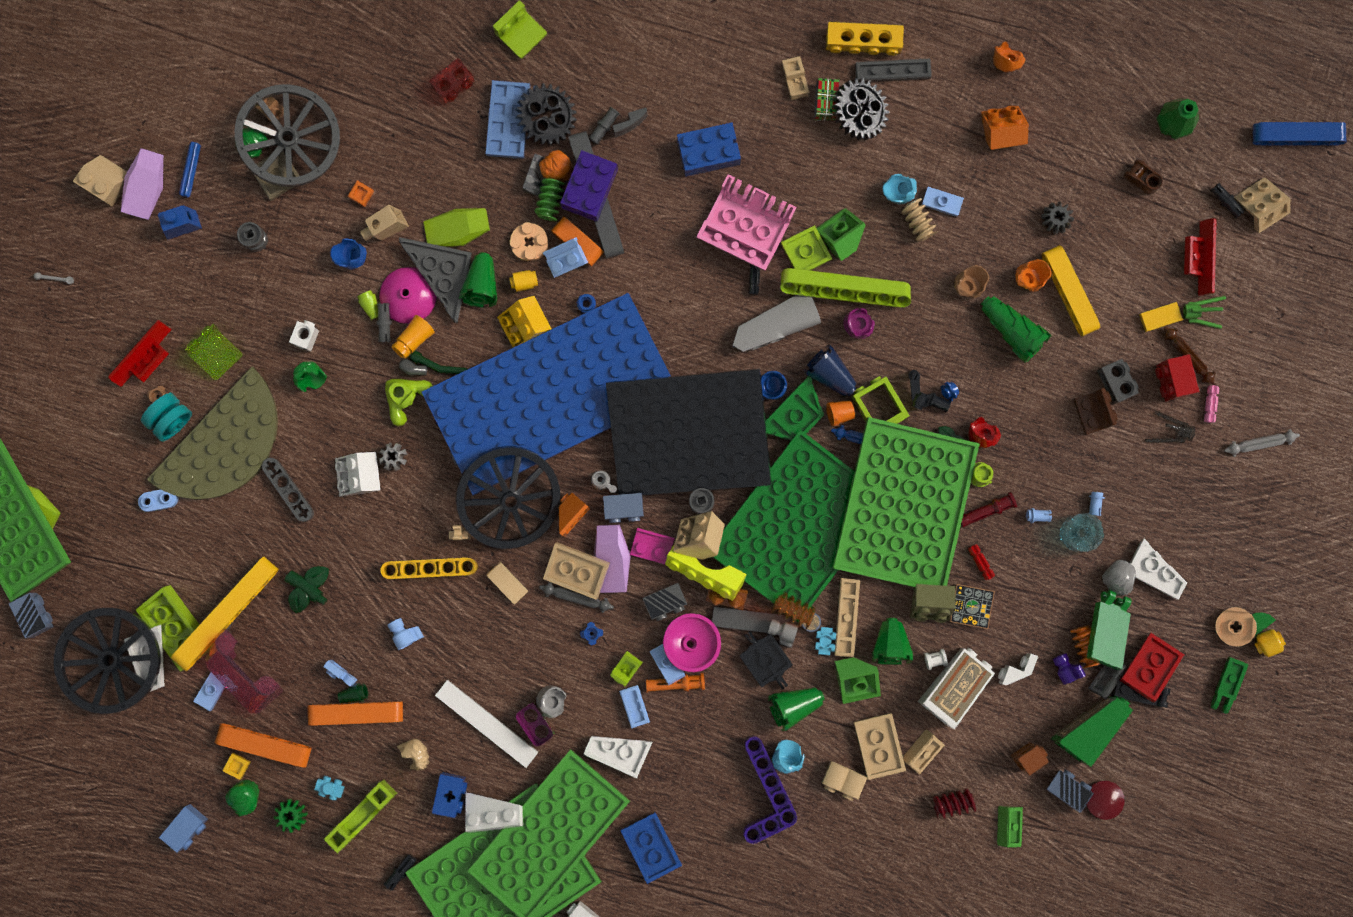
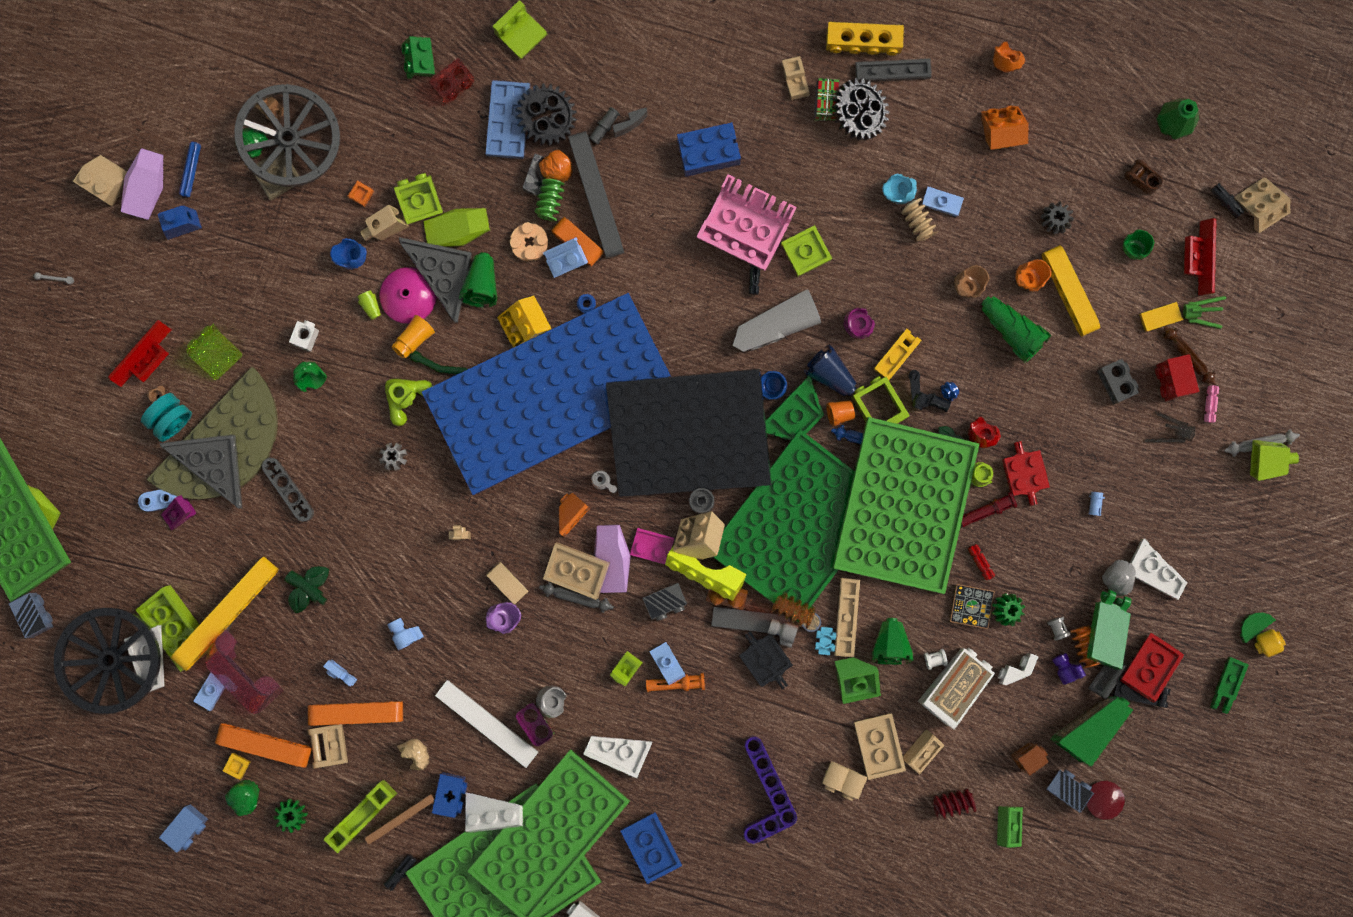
(178, 512): none -> magenta slope
(213, 462): none -> dark grey tile
(252, 236): dark grey wheel -> none
(326, 787): medium azure piece -> none
(334, 745): none -> tan plate
(355, 693): dark green cone -> none
(357, 474): white slope -> none
(383, 322): dark grey pin -> none
(400, 818): none -> medium nougat tile
(411, 369): dark grey arm -> none
(418, 57): none -> green bracket
(418, 198): none -> lime plate
(419, 565): yellow beam -> none
(503, 617): none -> medium lavender hair
(506, 492): black wheel -> none
(523, 280): yellow brick -> none
(589, 186): dark purple brick -> none
(591, 638): blue plate -> none
(622, 507): sand blue brick -> none
(634, 706): light blue plate -> none
(705, 642): dark pink dish -> none
(787, 757): medium azure hair -> none
(794, 706): green cone -> none
(842, 233): bright green slope -> none
(845, 287): lime beam -> none
(897, 355): none -> yellow plate
(933, 602): olive slope -> none
(1008, 609): none -> green gear
(1025, 473): none -> red plate
(1038, 515): light blue pin -> none
(1058, 628): none -> light grey bush
(1092, 529): clear light blue brick -> none
(1095, 411): reddish brown bracket -> none
(1138, 245): none -> green hair
(1245, 620): light nougat plate -> none
(1271, 459): none -> lime torso
(1299, 133): blue beam -> none

